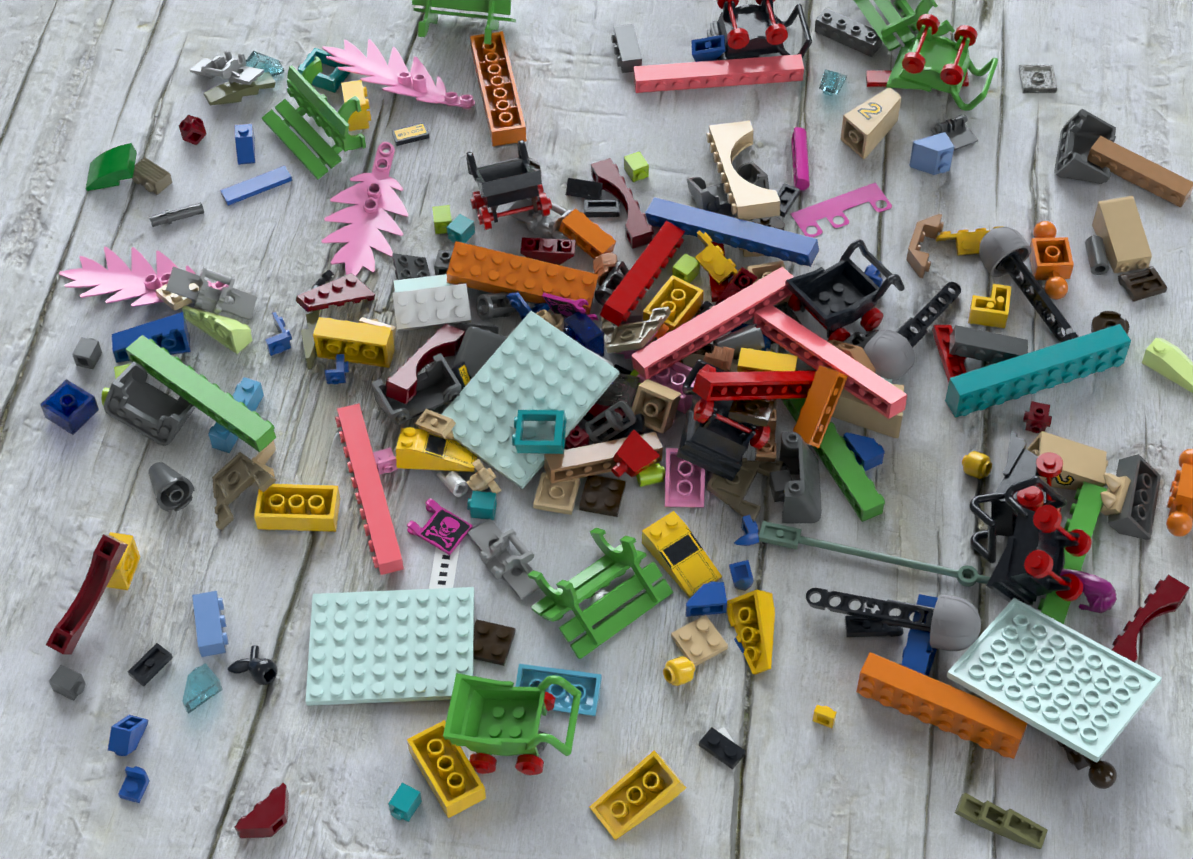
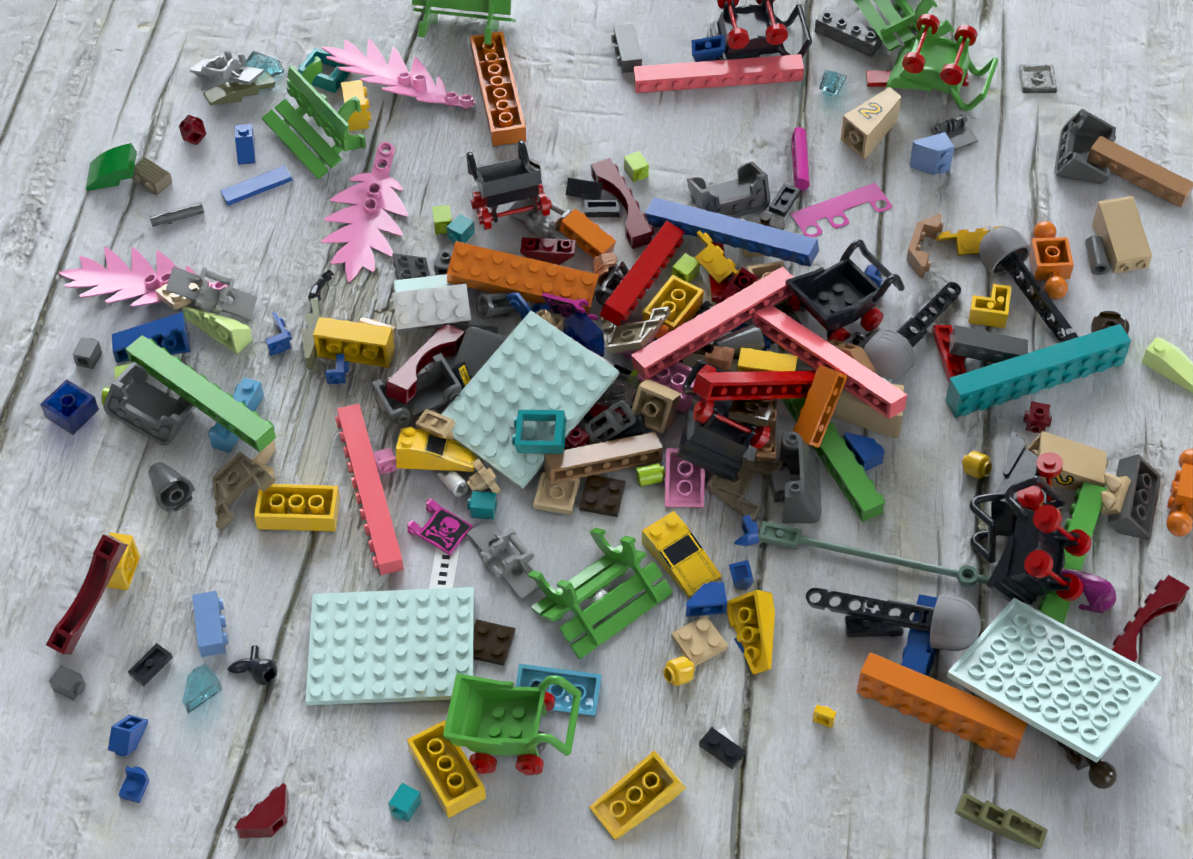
(336, 292): wing -> none
(410, 134): tile -> none
(634, 456): red torso -> none
(745, 198): arch -> none
(1145, 287): dark brown plate -> none

